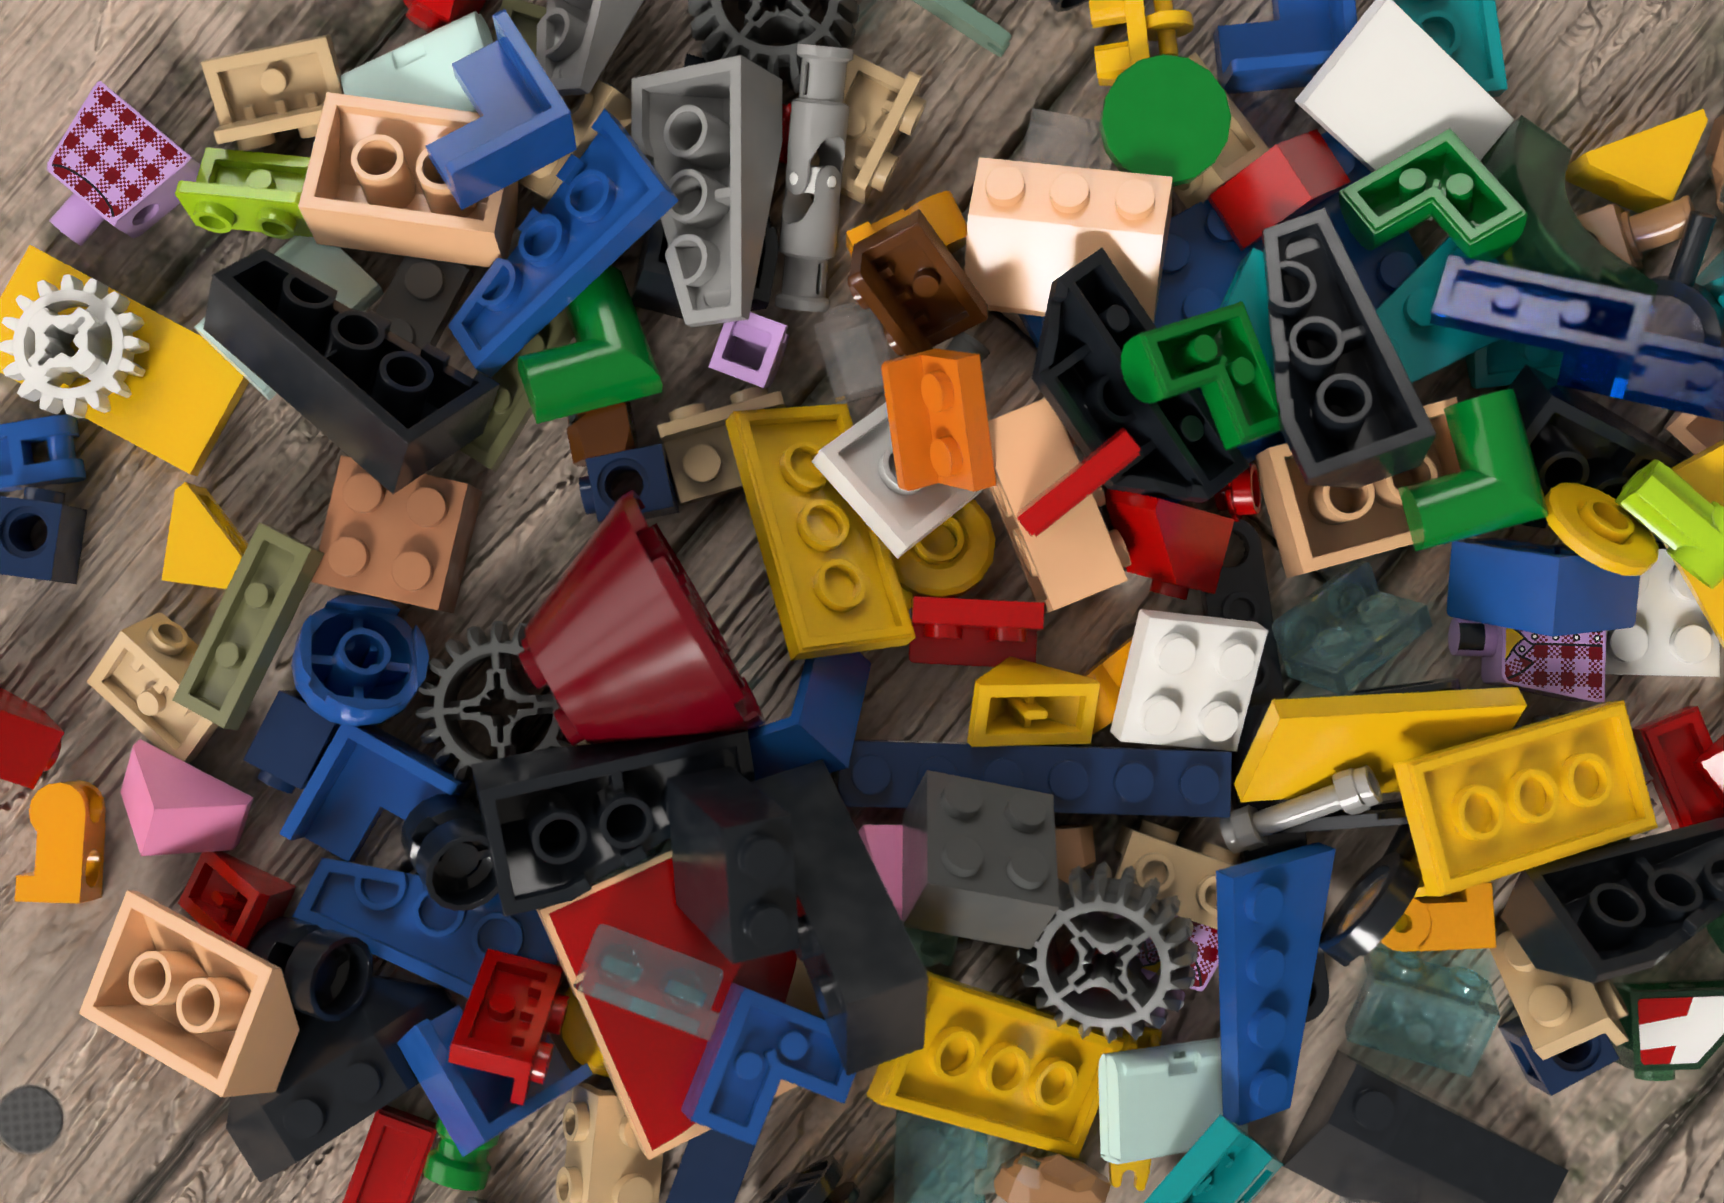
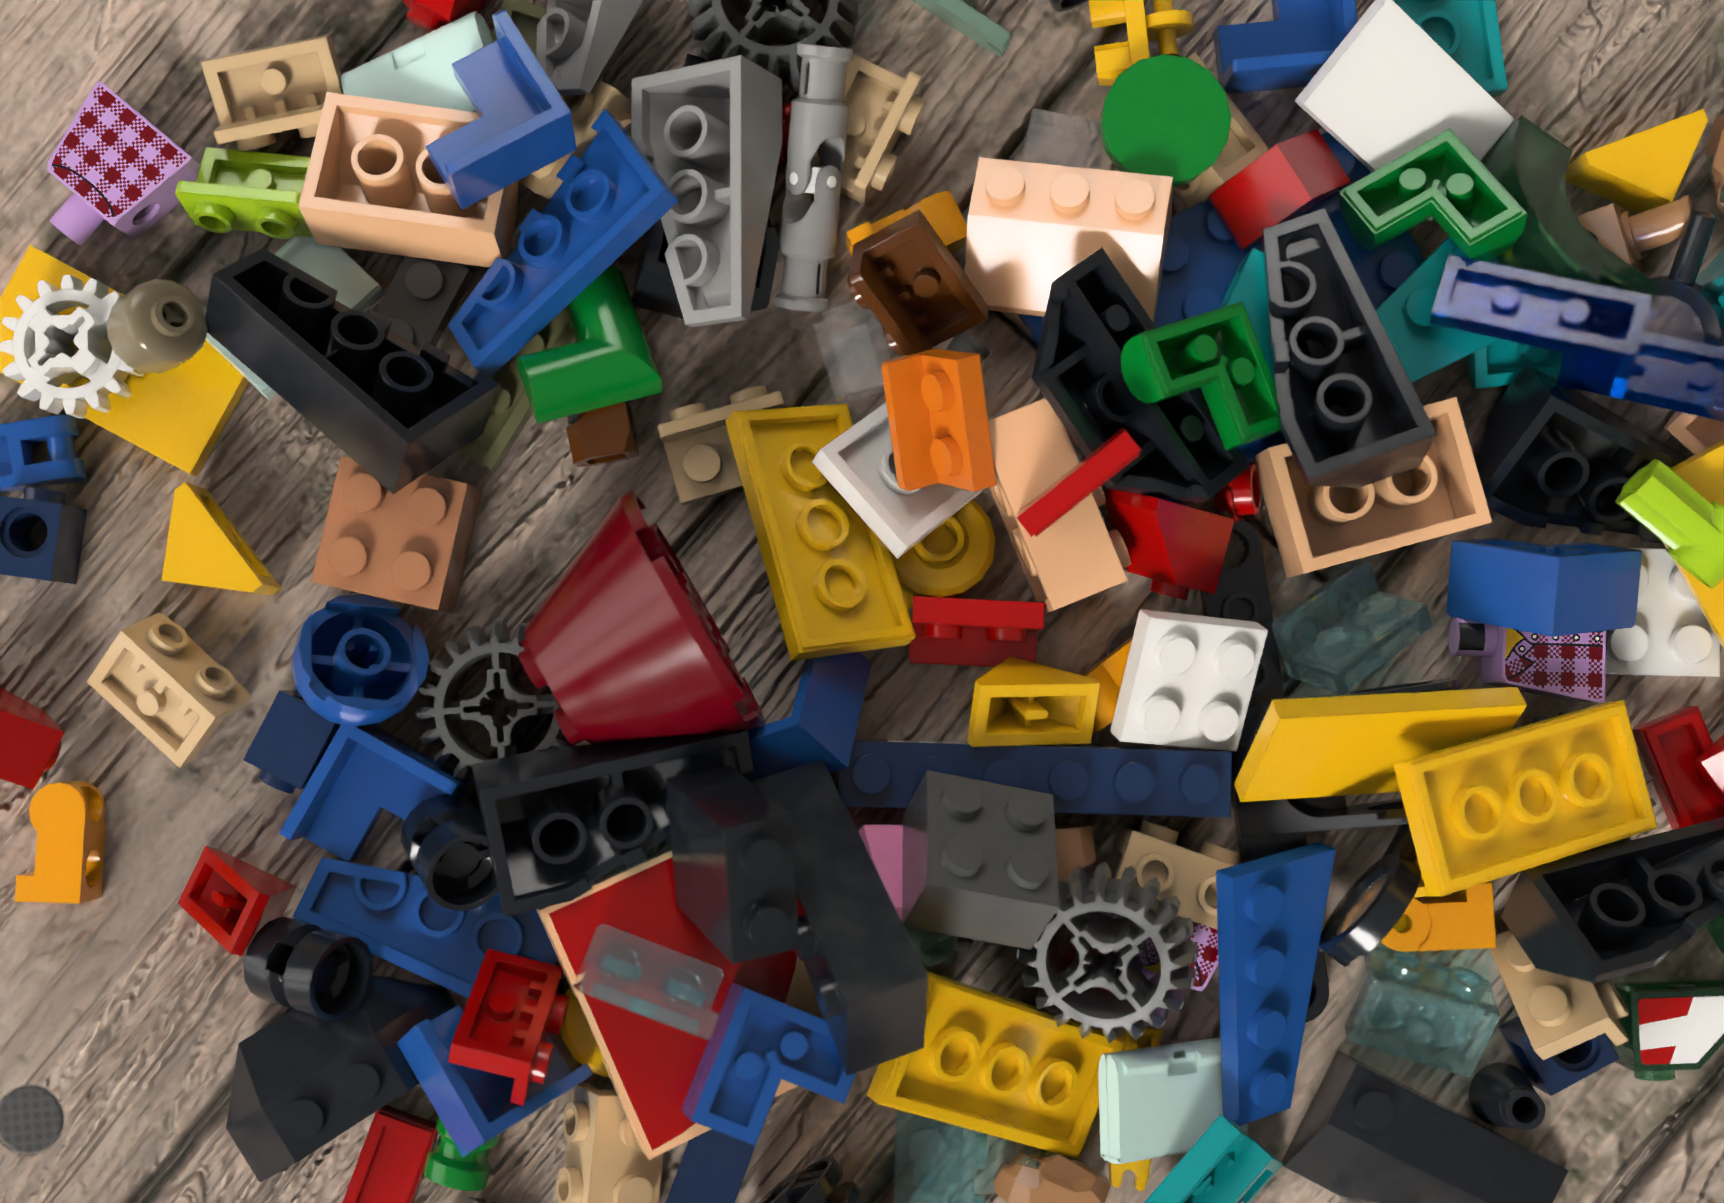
(157, 326): none -> dark tan head
(179, 806): bright pink slope -> none
(192, 1000): light nougat slope -> none
(248, 627): olive plate -> none
(649, 462): dark blue brick -> none
(751, 349): lavender leg -> none
(1351, 790): light grey bar -> none
(1495, 482): green brick -> none
(1505, 1097): none -> black cone
(1600, 529): yellow wheel -> none

